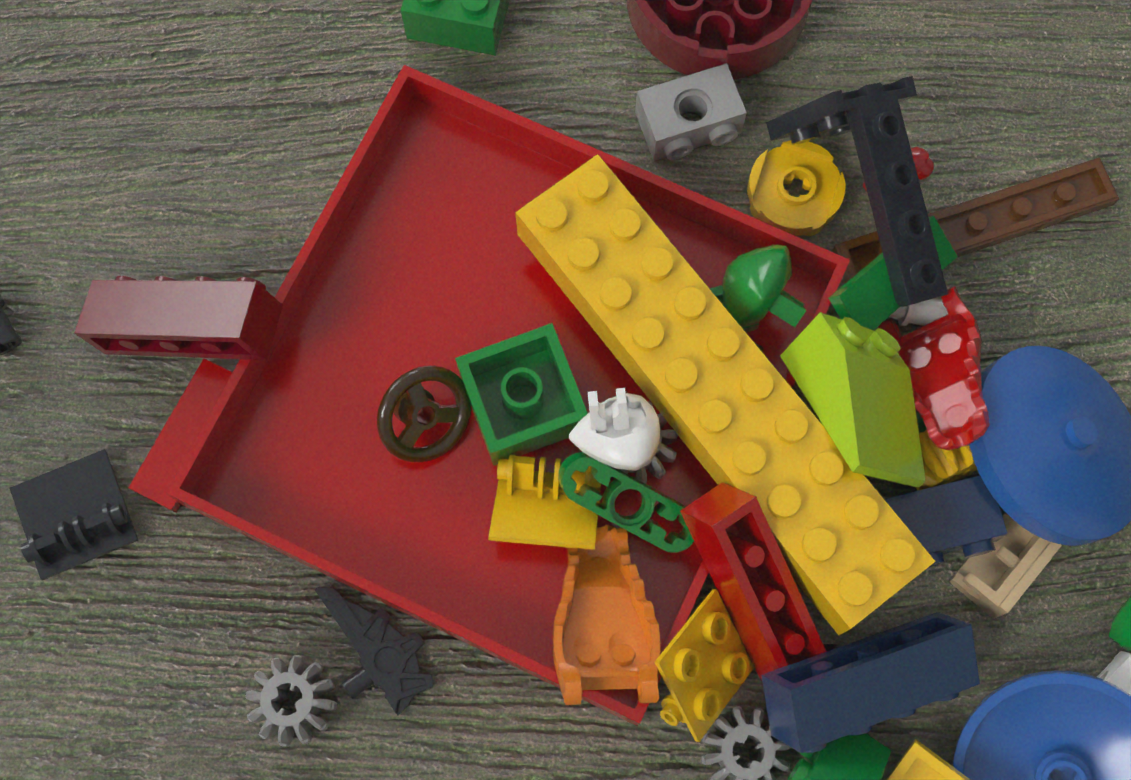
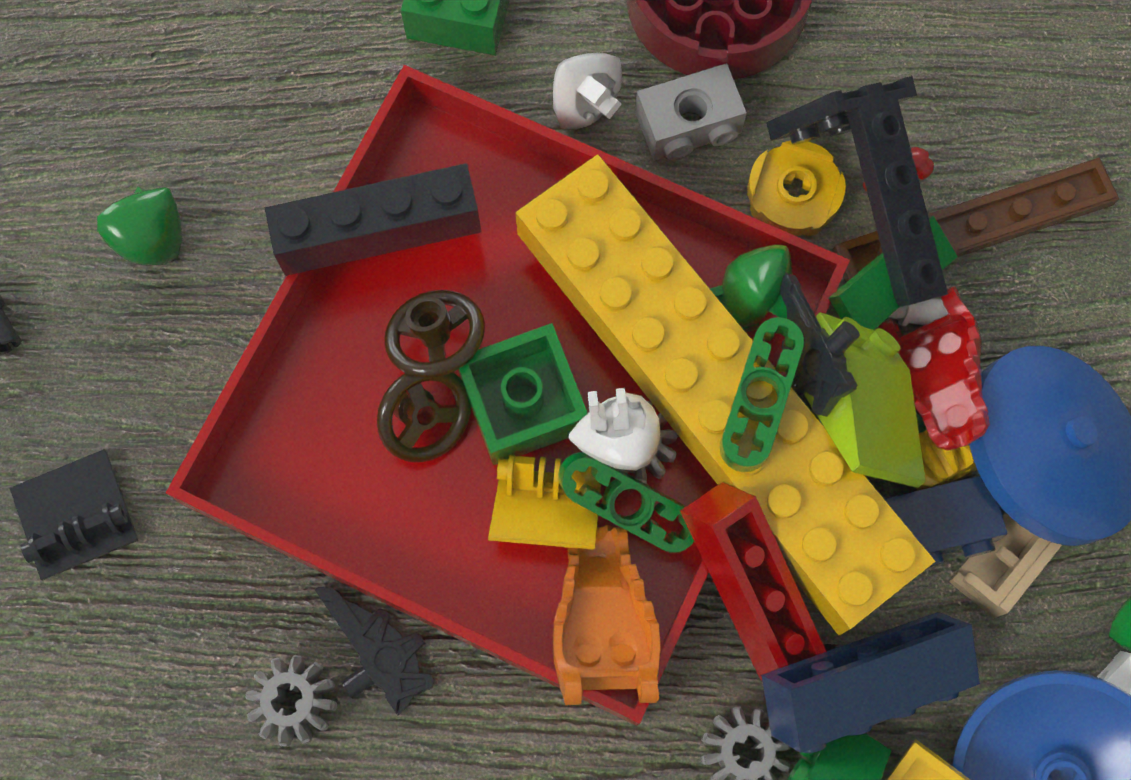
(143, 227): none -> green piece
(179, 434): red tile -> none
(180, 318): brick -> none
(373, 219): none -> black brick
(429, 321): none -> dark brown piece
(586, 89): none -> white piece
(702, 667): yellow hinge -> none
(787, 363): none -> green beam
(822, 360): none -> black piece

